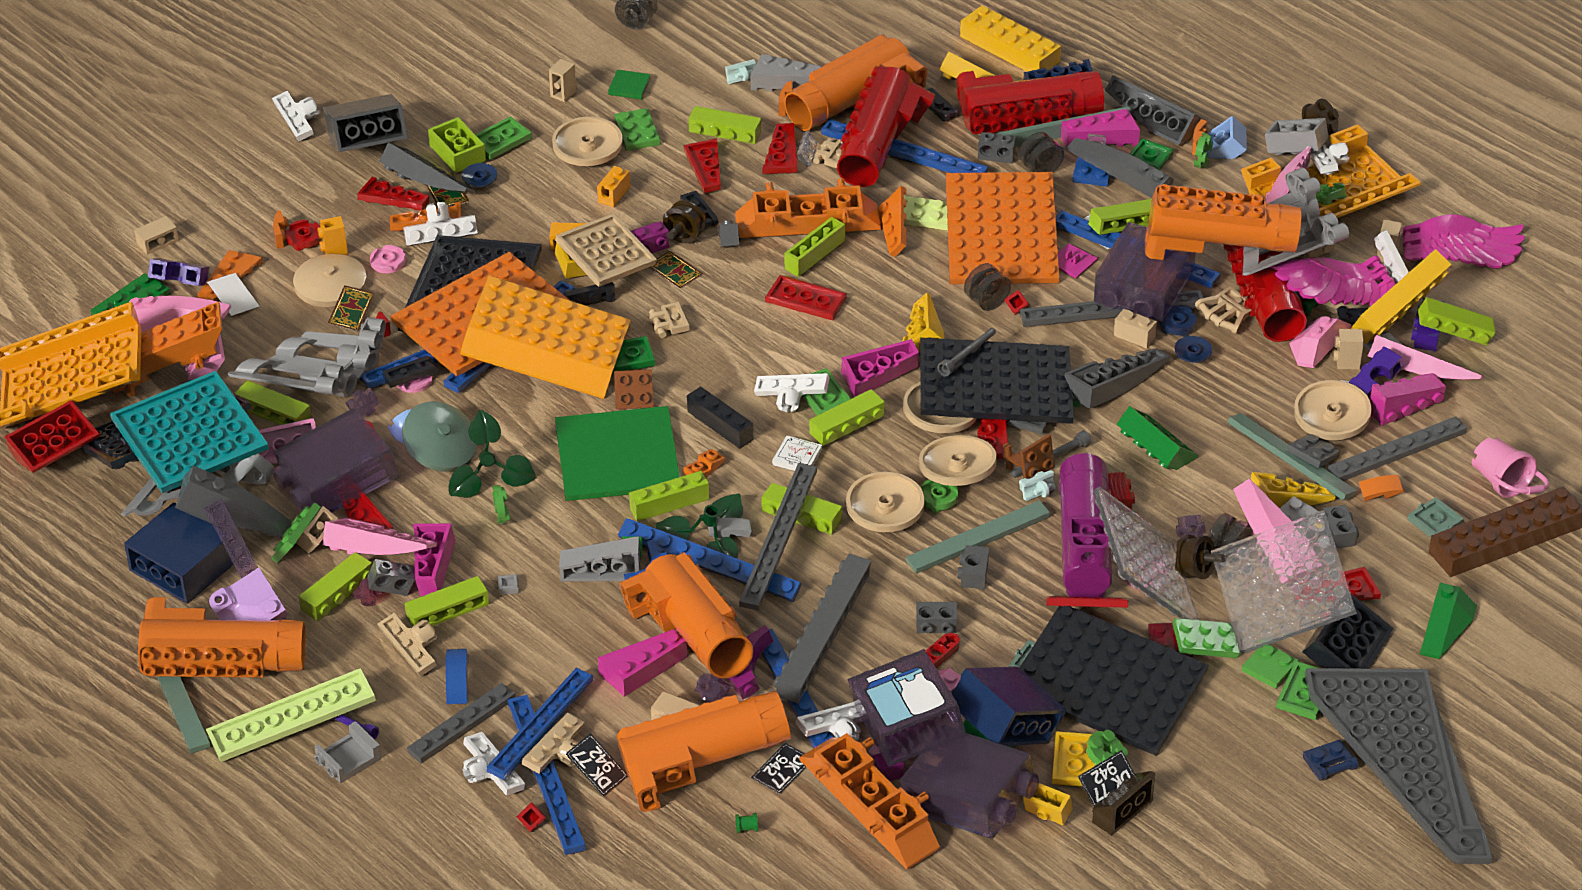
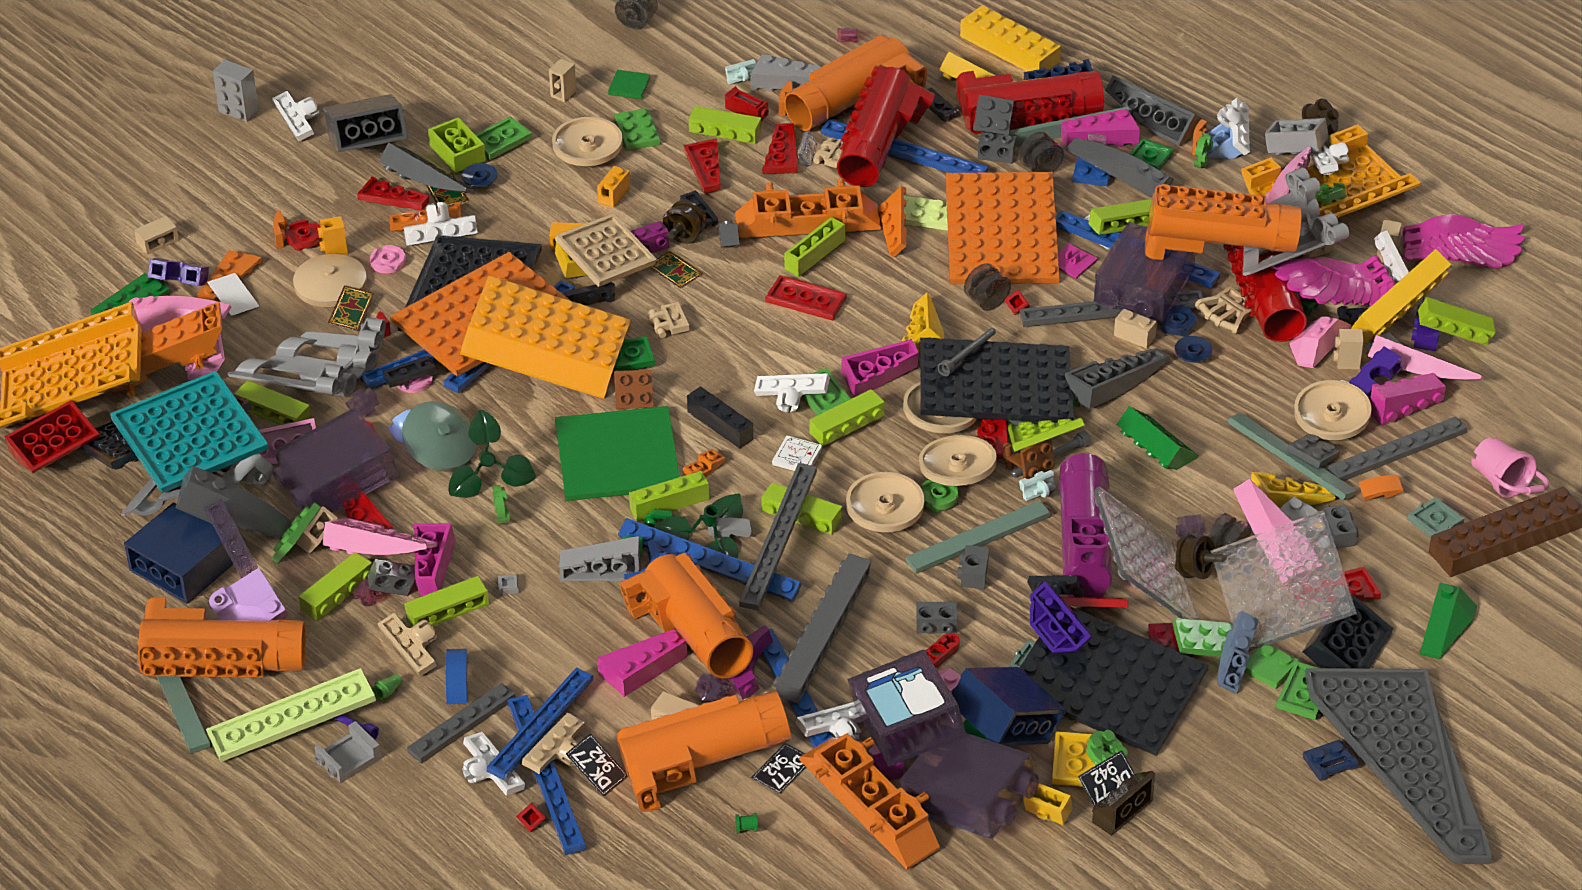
(235, 90): none -> light grey brick
(384, 688): none -> bright green cone
(655, 515): none -> green arm
(745, 104): none -> red window
(847, 35): none -> clear pink piece
(993, 115): none -> dark grey plate
(1030, 434): none -> lime tile
(1056, 621): none -> dark purple wedge
(1060, 583): none -> black plate
(1120, 488): red brick -> none
(1235, 650): none -> sand blue slope
(1238, 120): none -> white plate

